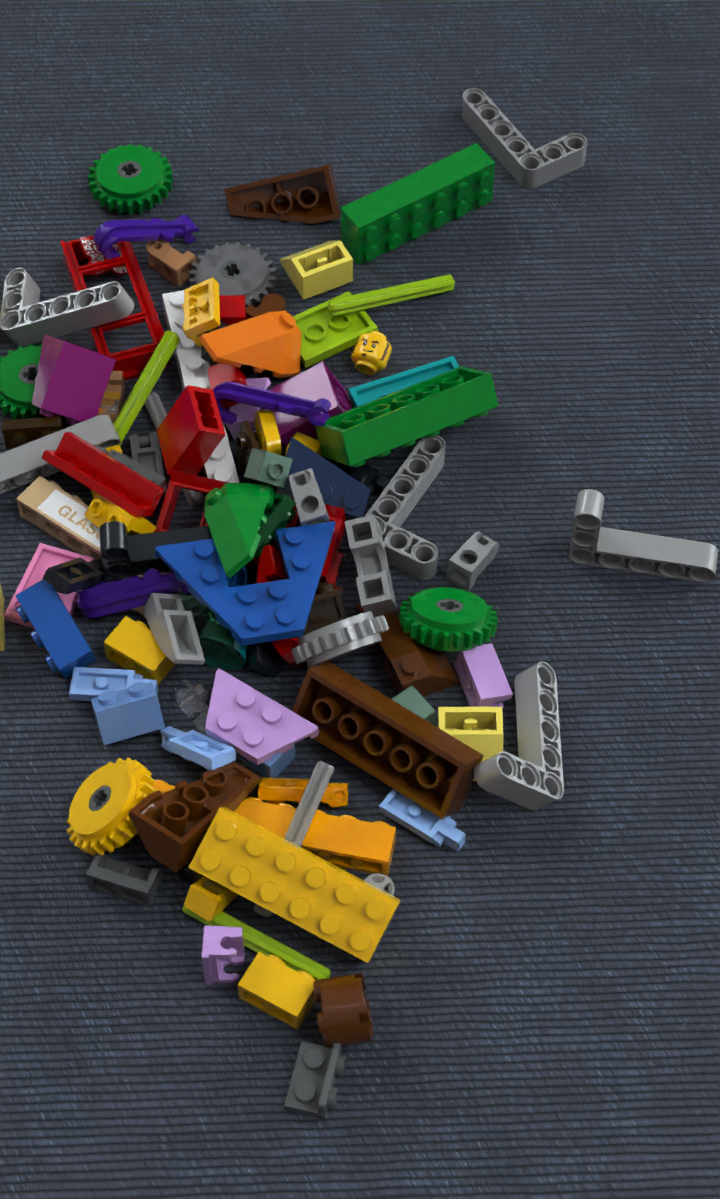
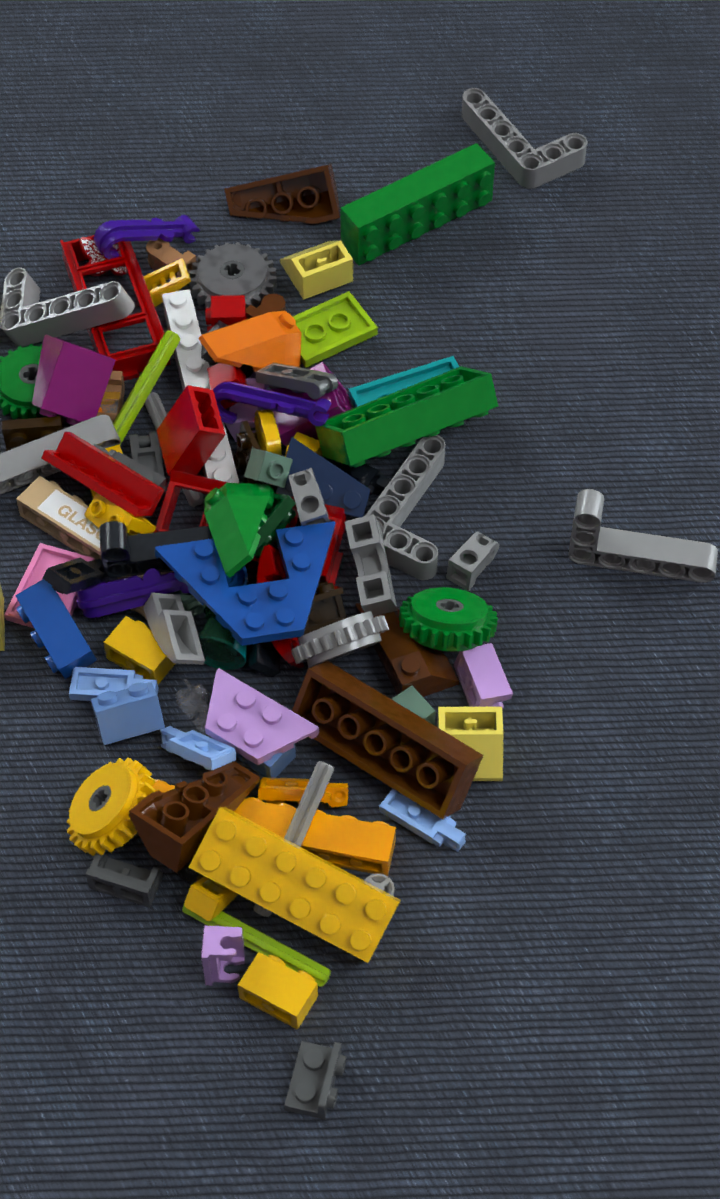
(130, 179): green gear -> none
(160, 276): none -> yellow slope
(201, 309): yellow bracket -> none
(297, 379): none -> dark grey plate
(344, 1010): reddish brown brick -> none
(371, 353): yellow head -> none
(390, 295): lime axle -> none
(537, 773): light grey beam -> none

